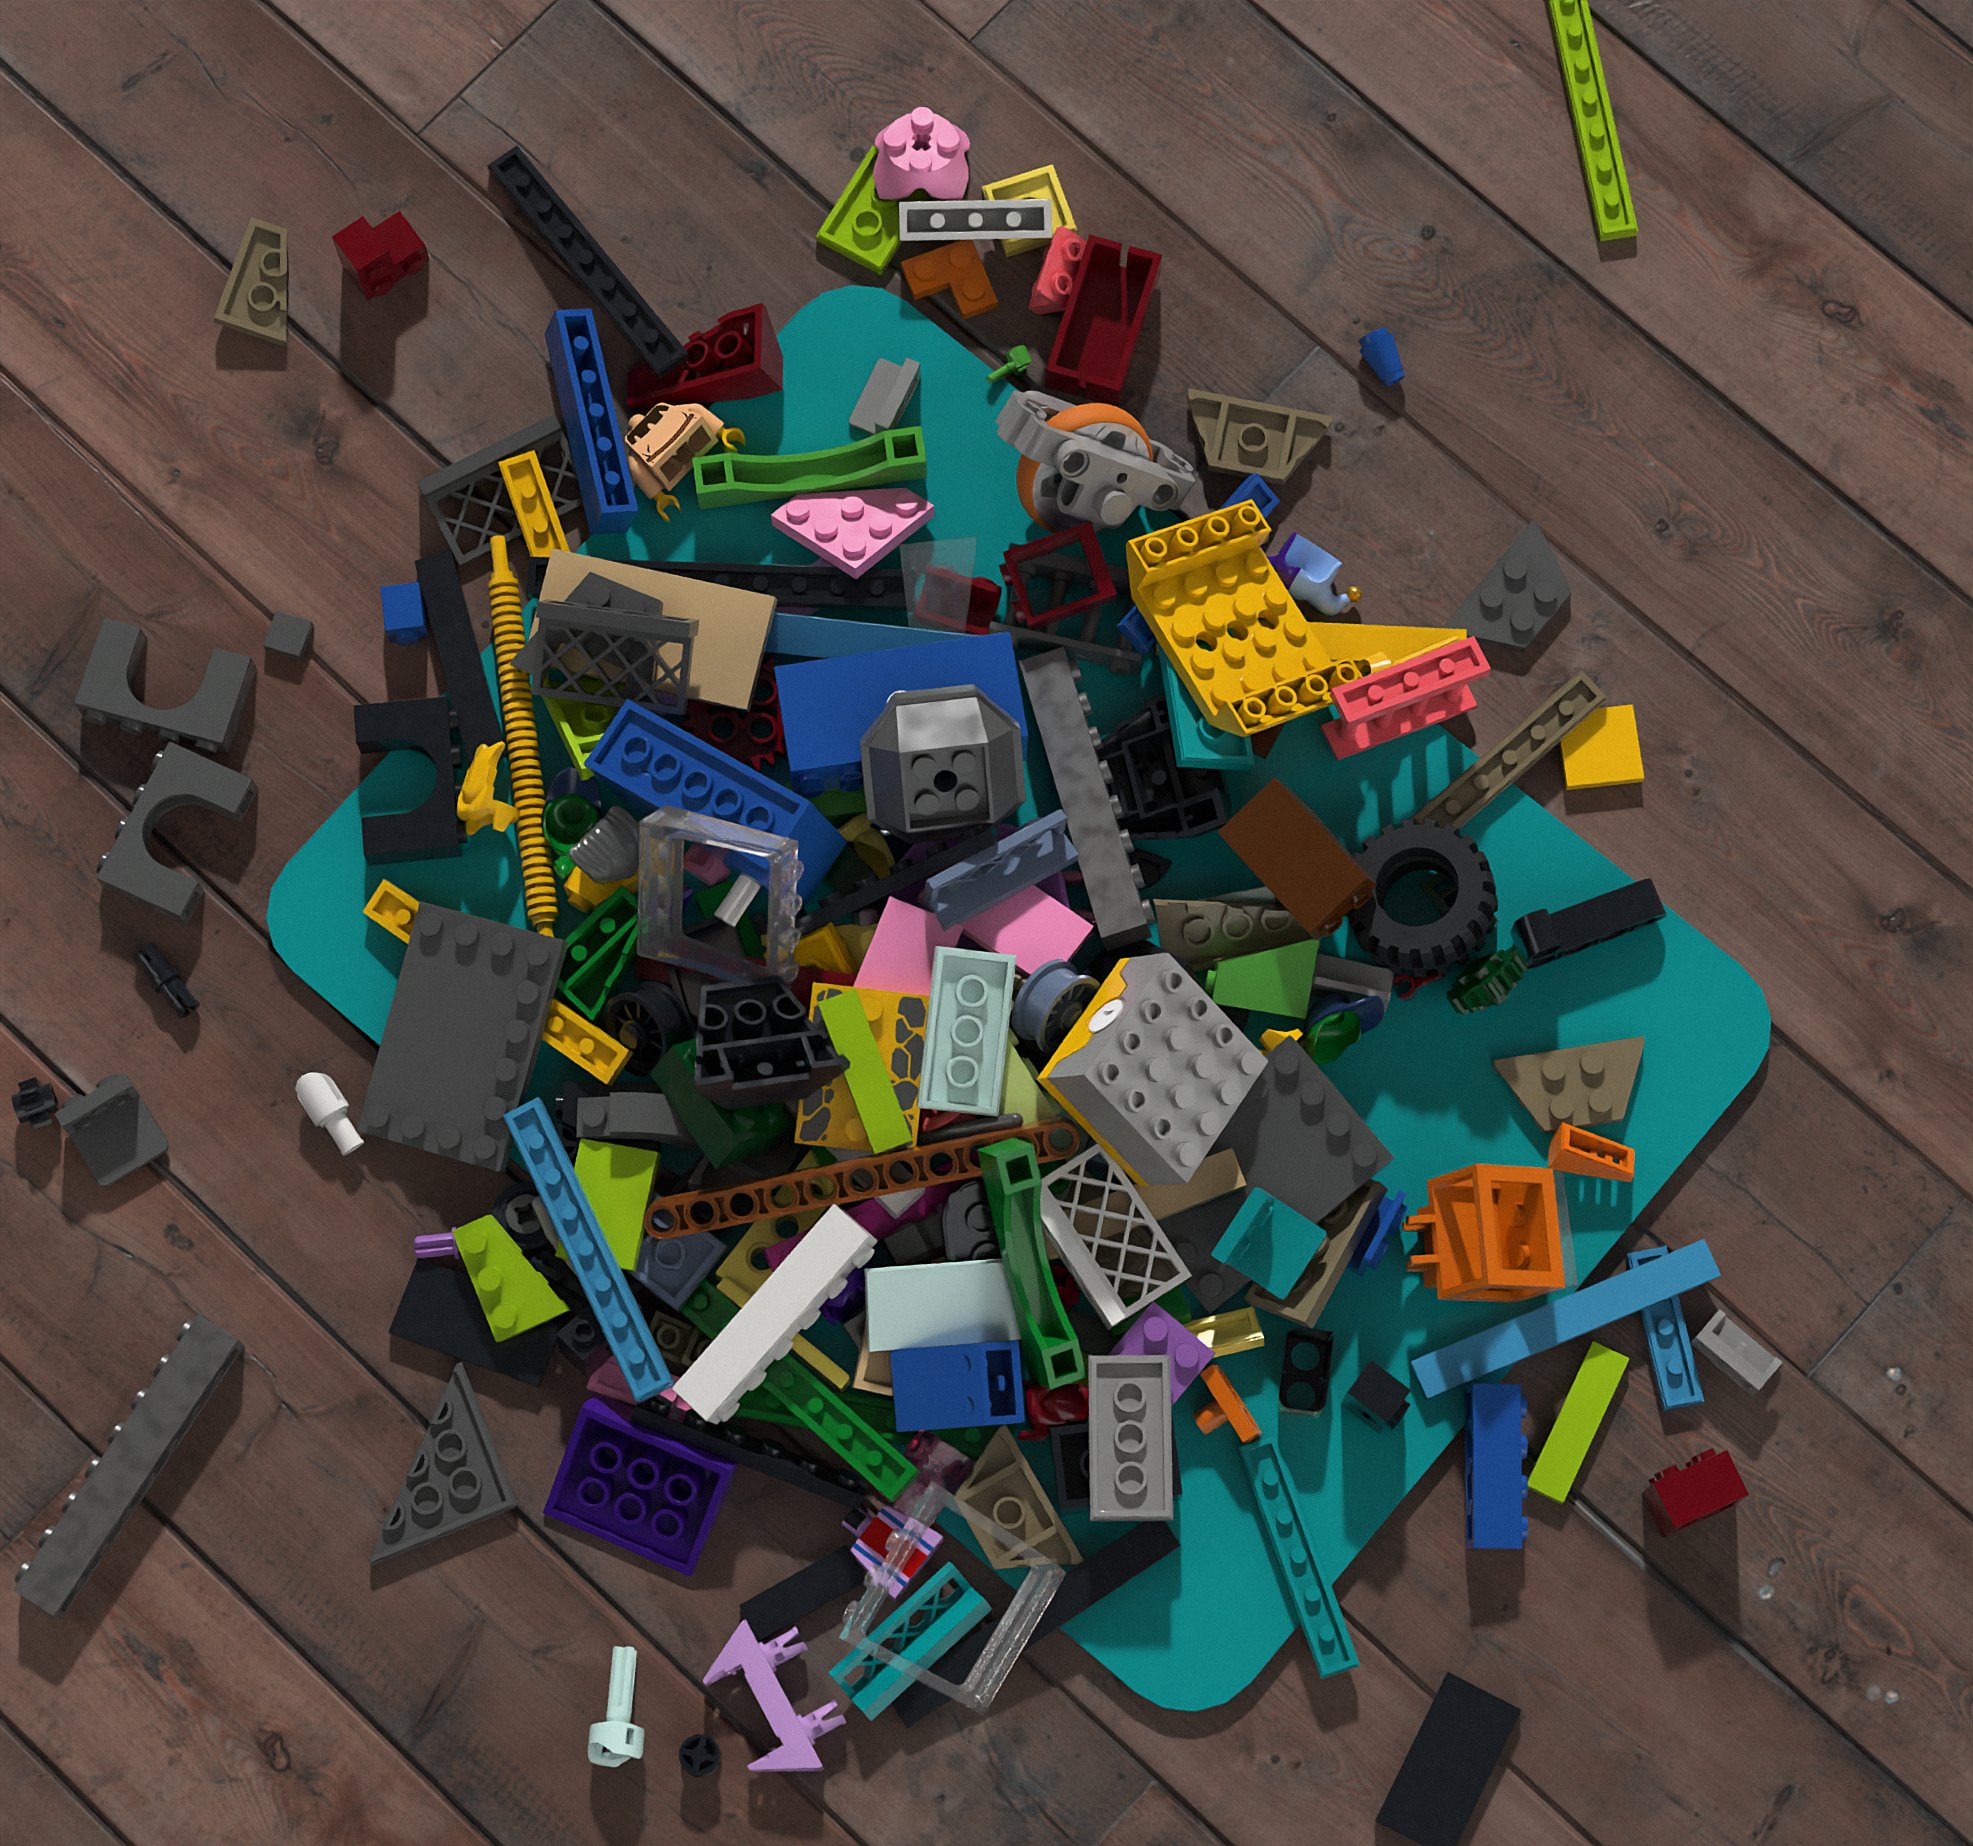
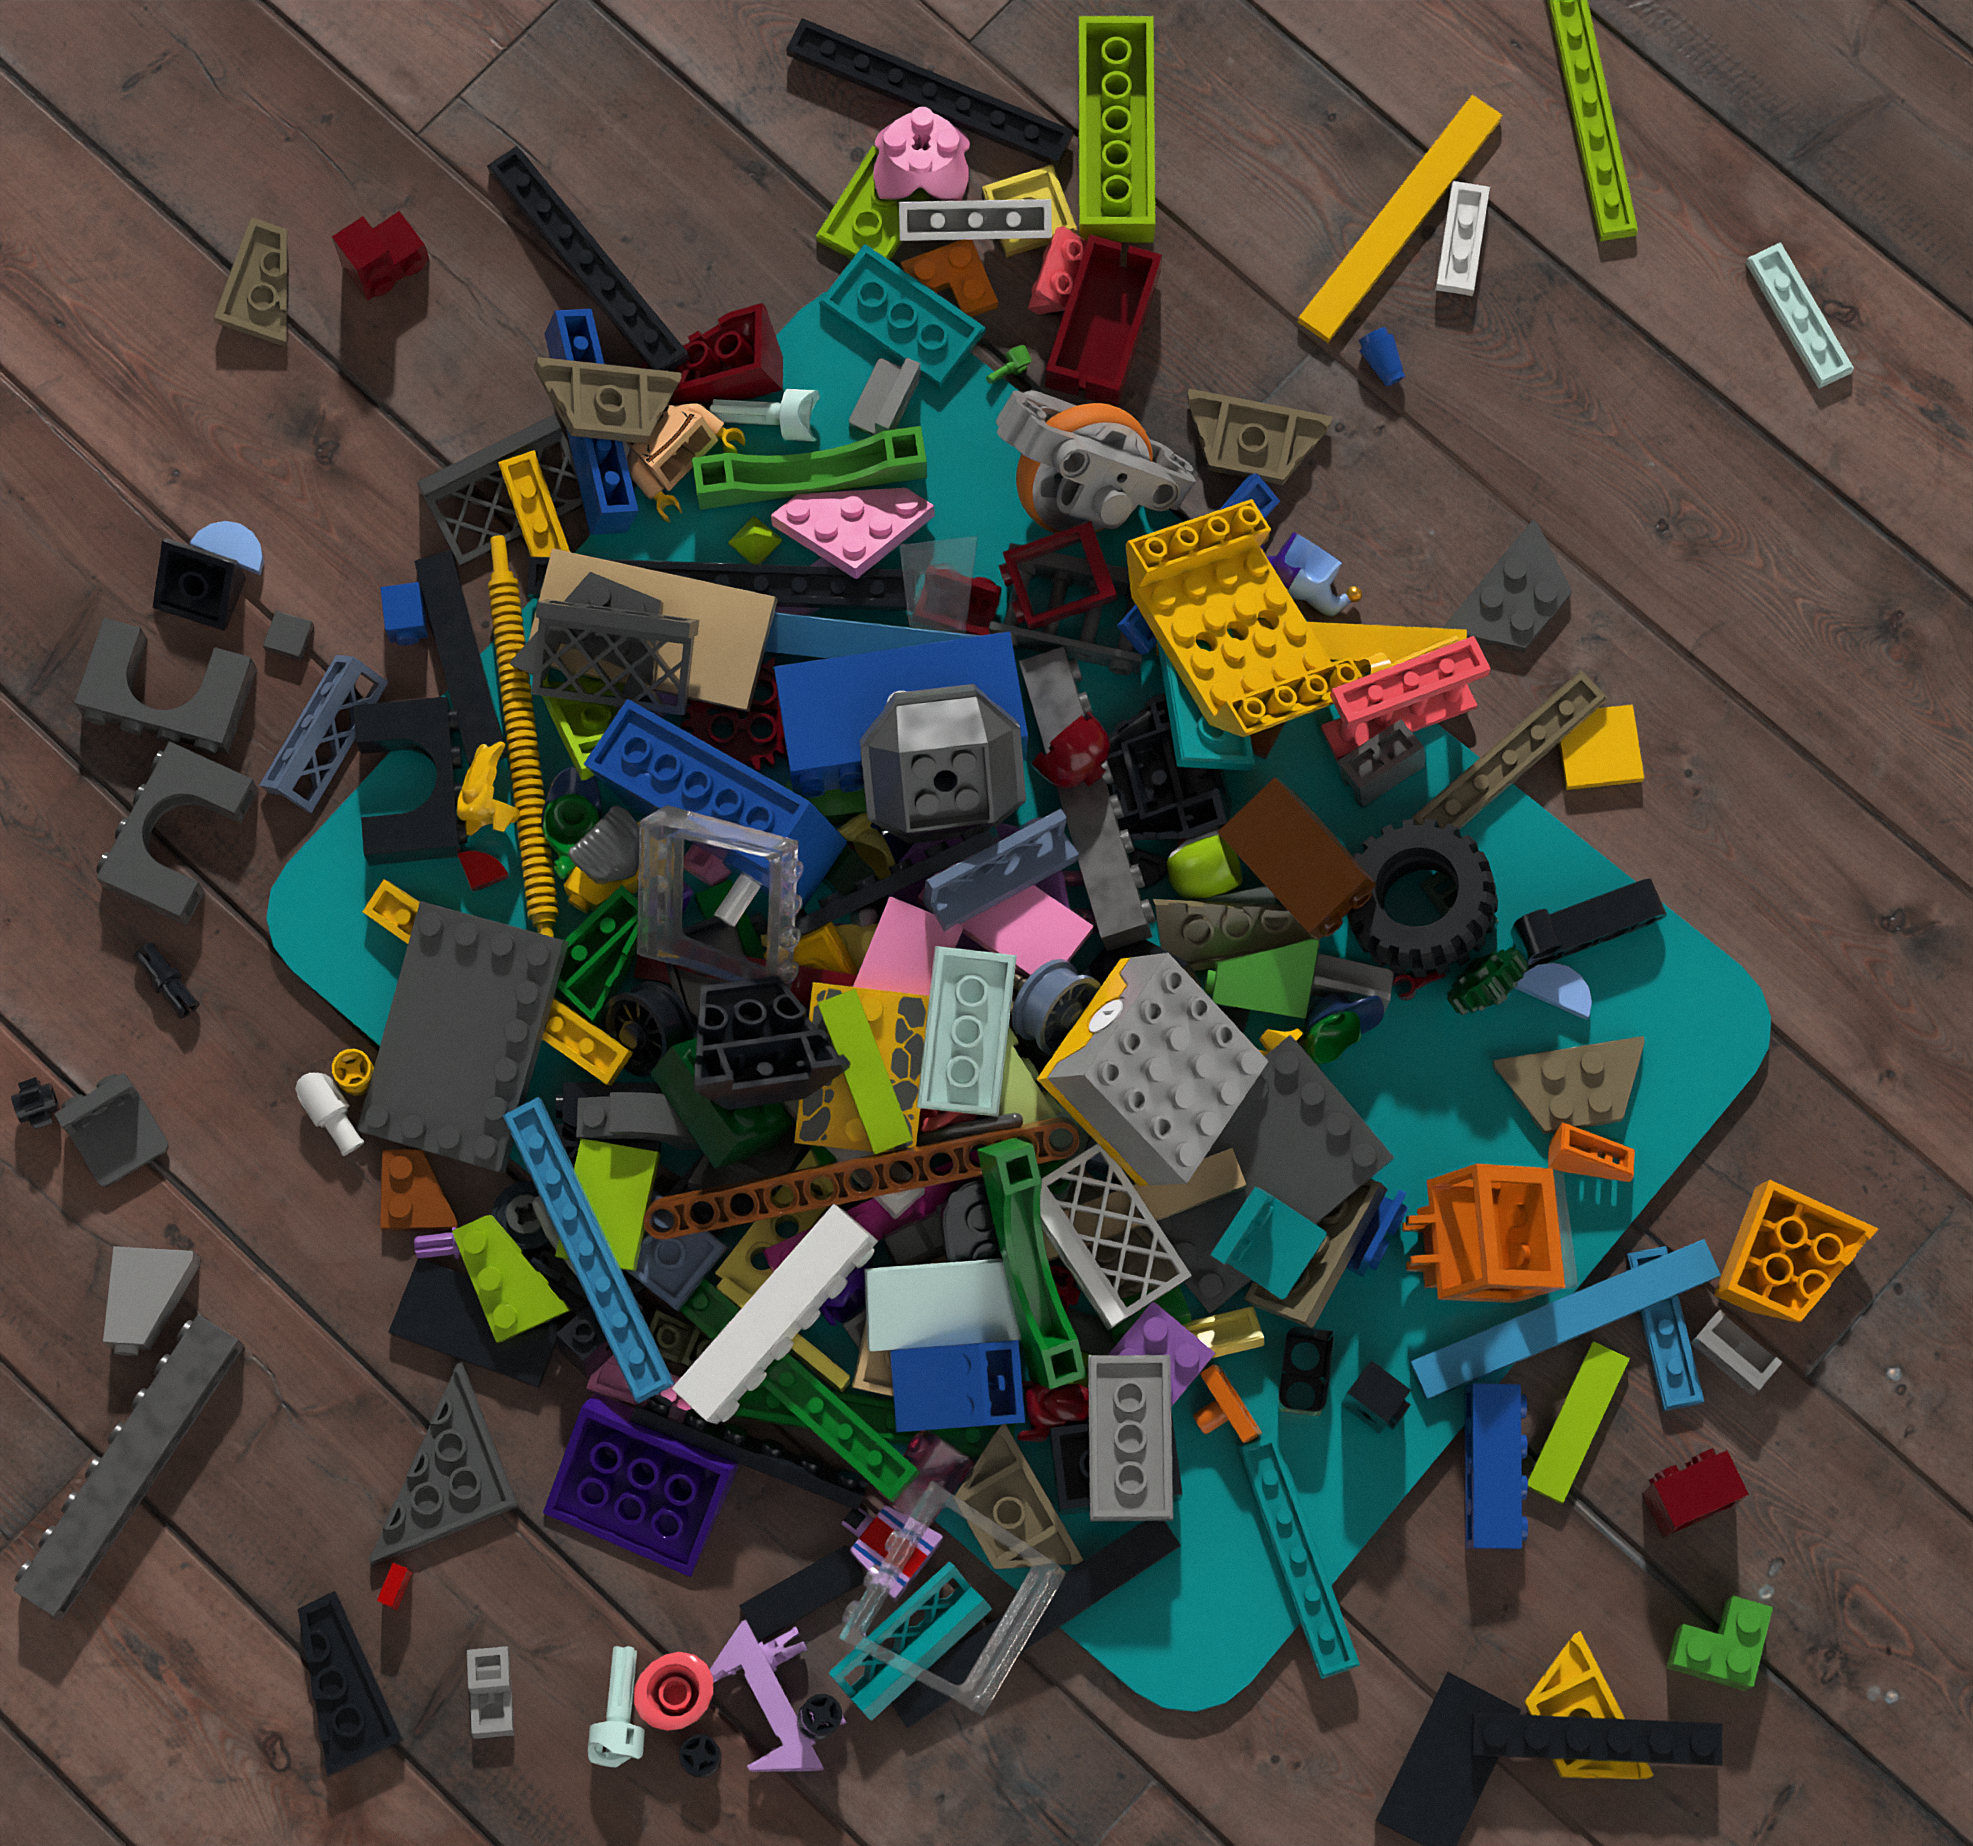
(143, 1295): none -> light grey slope
(197, 584): none -> black slope
(233, 542): none -> light blue tile
(311, 729): none -> sand blue fence
(345, 1691): none -> black wing
(348, 1066): none -> yellow wheel
(394, 1586): none -> red tile
(412, 1194): none -> dark orange wing
(482, 869): none -> red tile
(490, 1692): none -> light grey slope
(605, 398): none -> dark tan wing
(673, 1691): none -> coral hat
(755, 541): none -> lime slope
(791, 414): none -> light aqua piece
(824, 1709): none -> black wheel
(902, 316): none -> teal tile
(927, 89): none -> black plate
(1075, 754): none -> dark red cylinder
(1116, 128): none -> lime brick
(1204, 867): none -> lime piece
(1382, 762): none -> dark grey hinge
(1399, 219): none -> yellow tile
(1462, 238): none -> white plate
(1559, 987): none -> light blue tile
(1578, 1689): none -> yellow wing
(1597, 1739): none -> black plate
(1729, 1655): none -> bright green brick
(1788, 1253): none -> light orange wedge
(1799, 315): none -> light aqua tile

